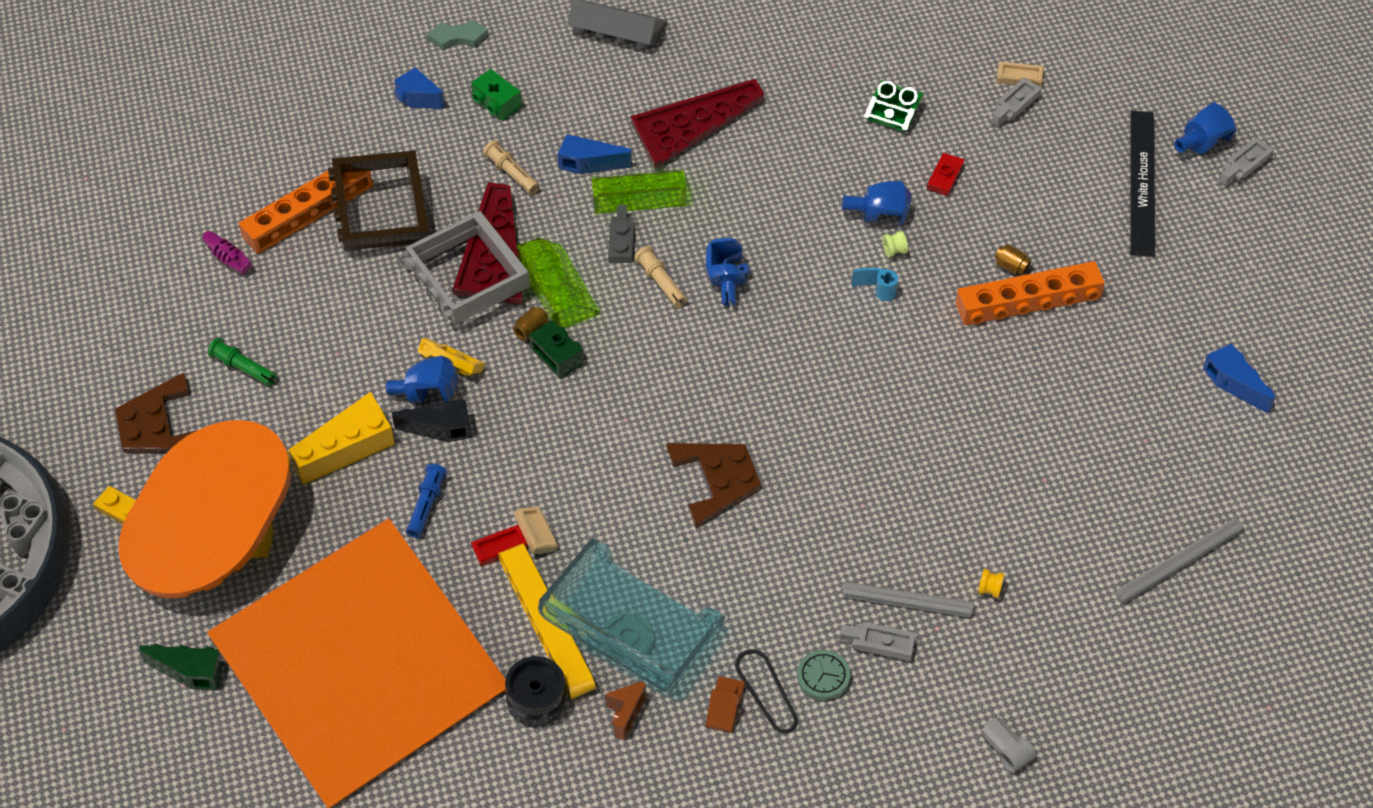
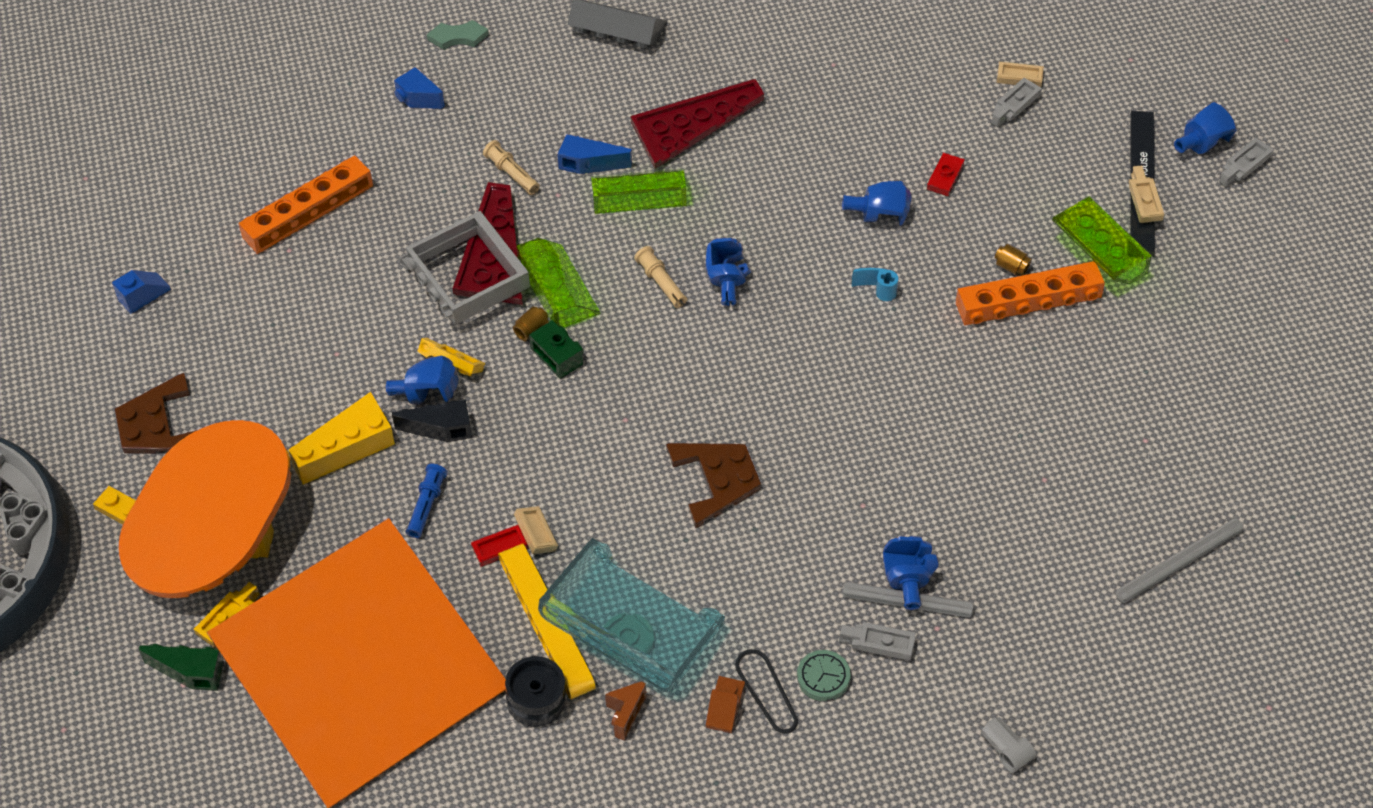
(139, 288): none -> blue slope
(227, 252): magenta hinge -> none
(227, 607): none -> yellow hinge
(233, 358): green pin -> none
(384, 237): dark brown window -> none
(496, 94): green brick -> none
(621, 237): dark grey hinge -> none
(893, 106): green slope -> none
(895, 244): yellowish green wheel -> none
(909, 567): none -> blue piece
(991, 583): yellow wheel -> none
(1104, 241): none -> clear neon green slope
(1145, 196): none -> tan hinge
(1234, 375): blue slope -> none

